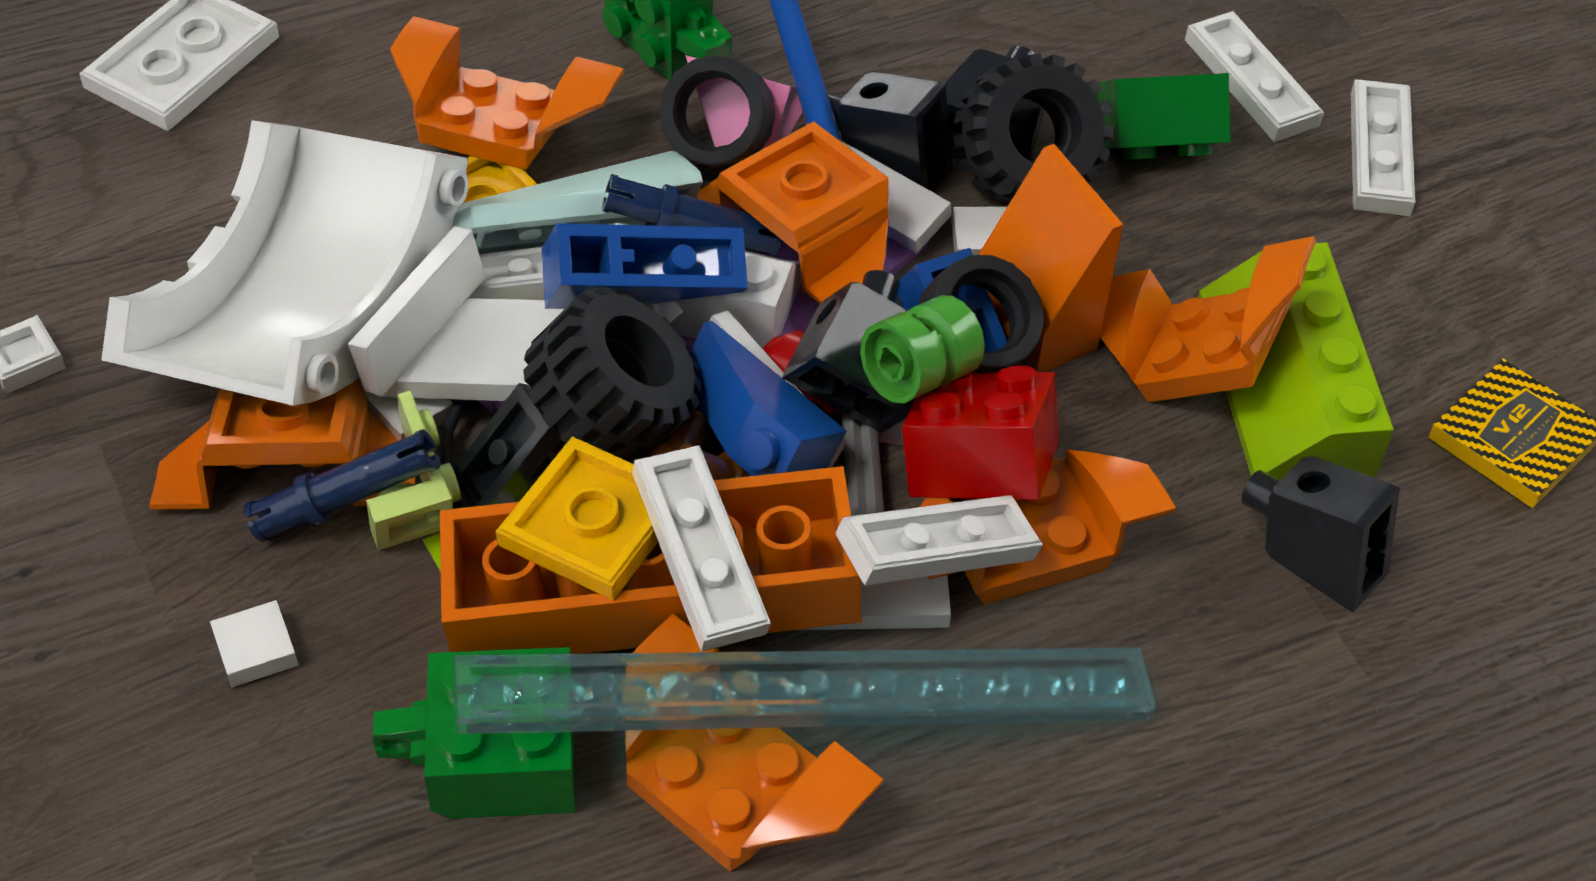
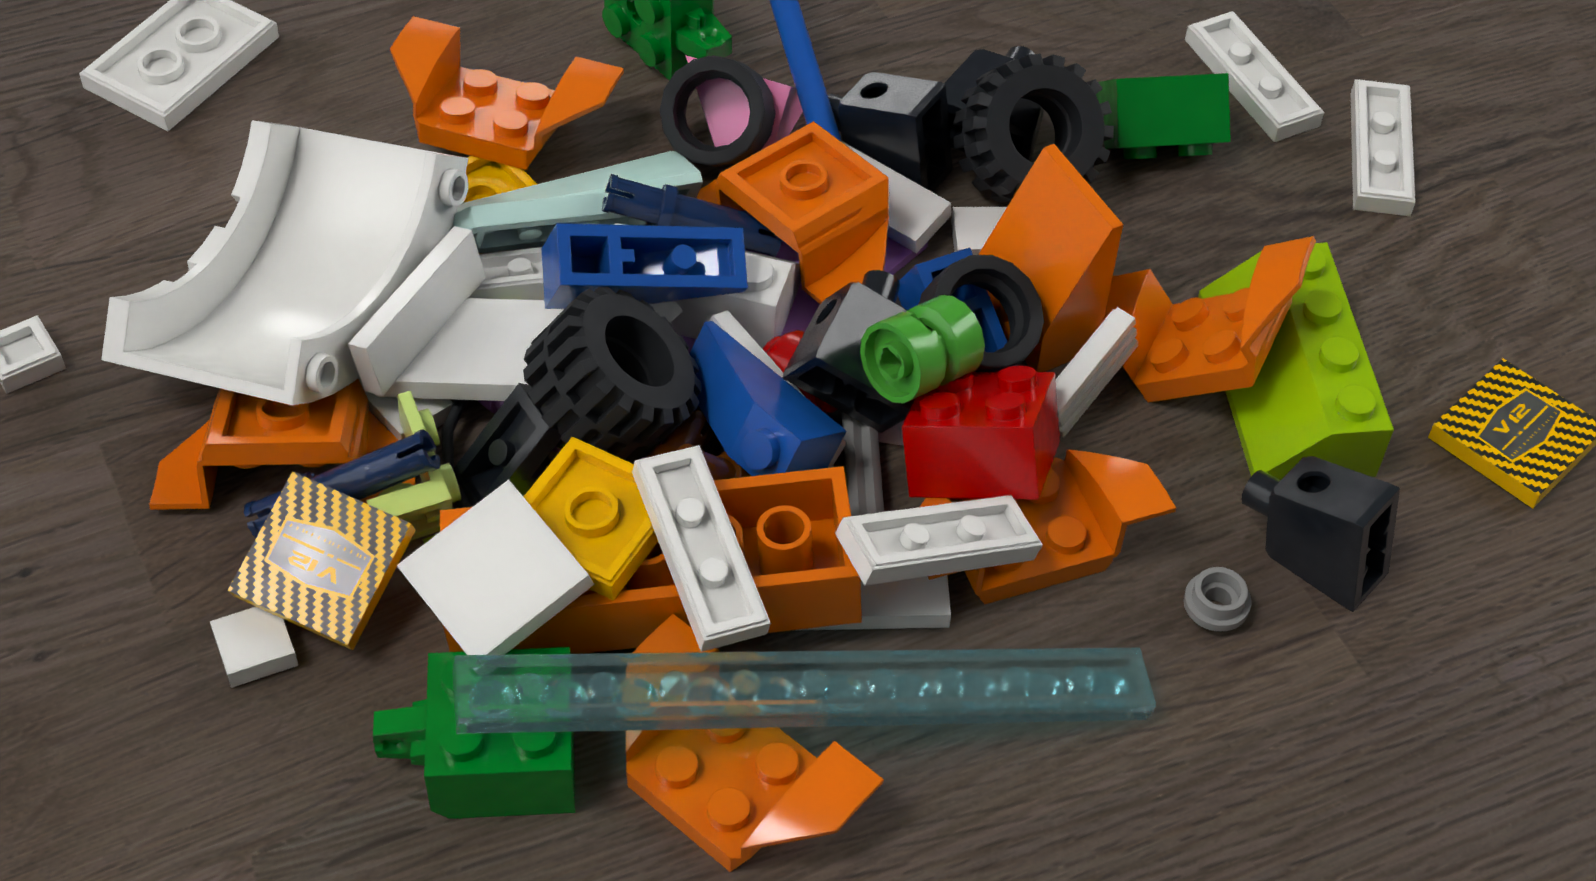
(322, 560): none -> tile
(495, 574): none -> white tile
(1094, 367): none -> white tile
(1221, 586): none -> light grey plate

